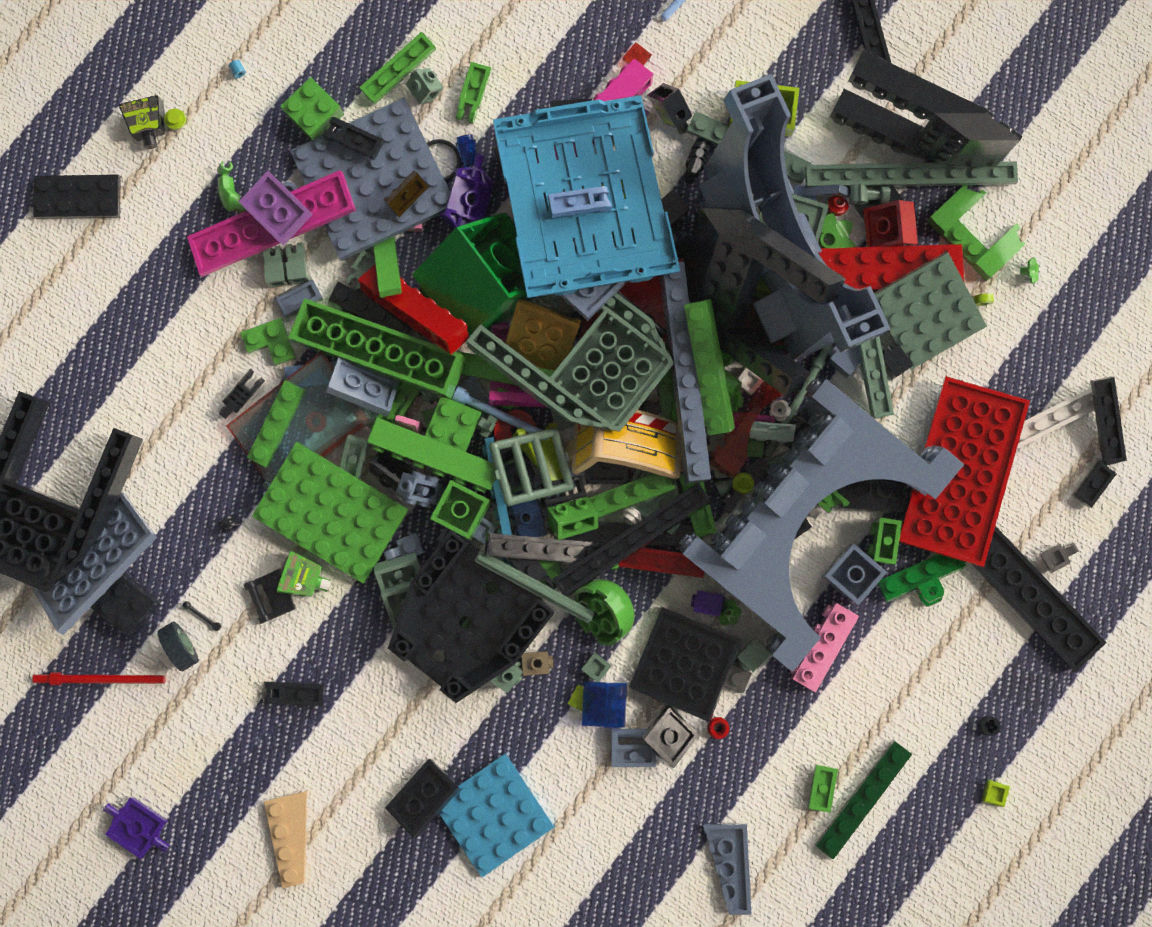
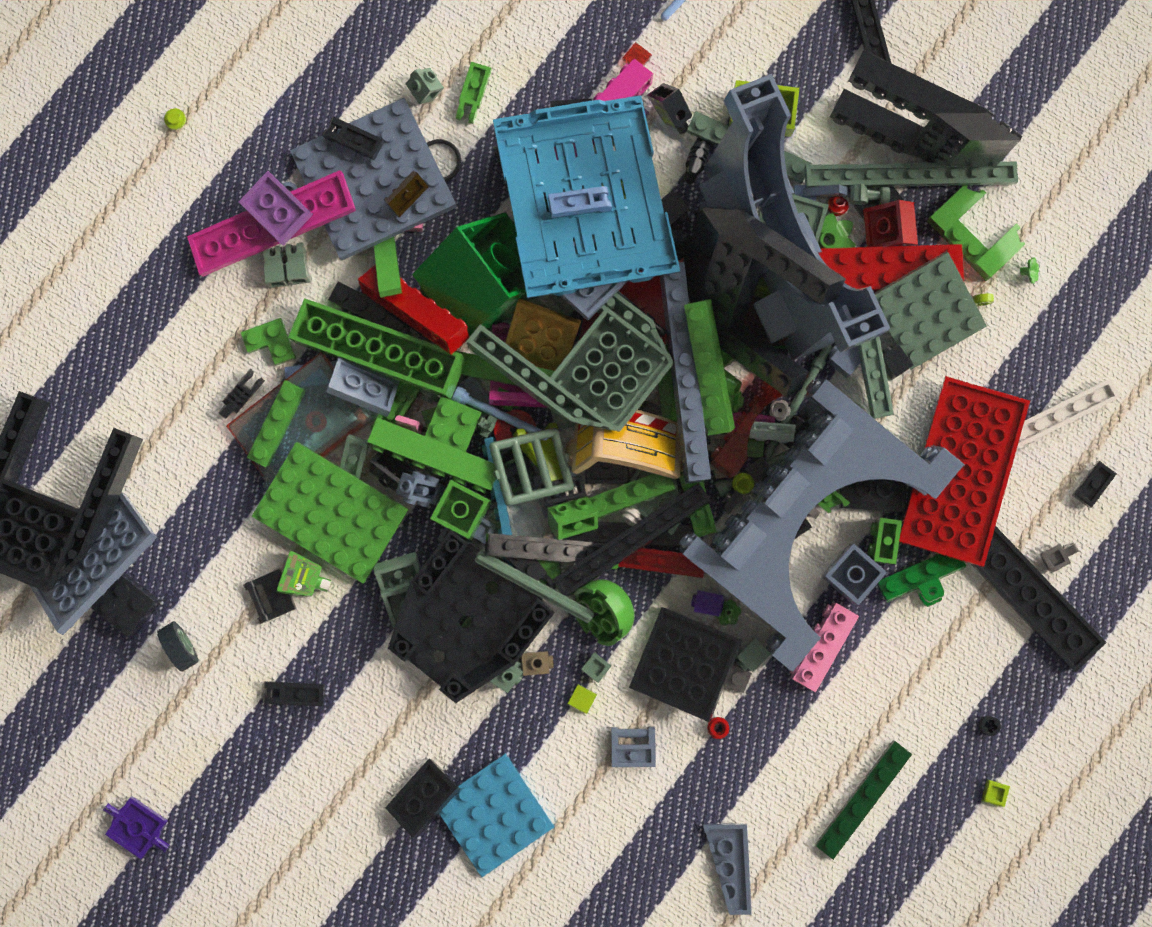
(57, 678): red bar -> none
(77, 196): black plate -> none
(145, 119): torso -> none
(215, 625): black hinge -> none
(226, 190): bright green arm -> none
(228, 523): black bush -> none
(237, 68): dark azure piece -> none
(288, 832): tan wing -> none
(292, 300): sand blue tile -> none
(311, 109): bright green brick -> none
(361, 265): sand green plate -> none
(398, 68): bright green plate -> none
(405, 546): sand blue plate -> none
(467, 149): clear blue cone -> none
(468, 181): dark purple plate -> none
(528, 519): dark blue brick -> none
(604, 704): clear blue brick -> none
(670, 736): plate -> none
(749, 381): white plate -> none
(822, 788): bright green plate -> none
(1108, 420): black plate -> none

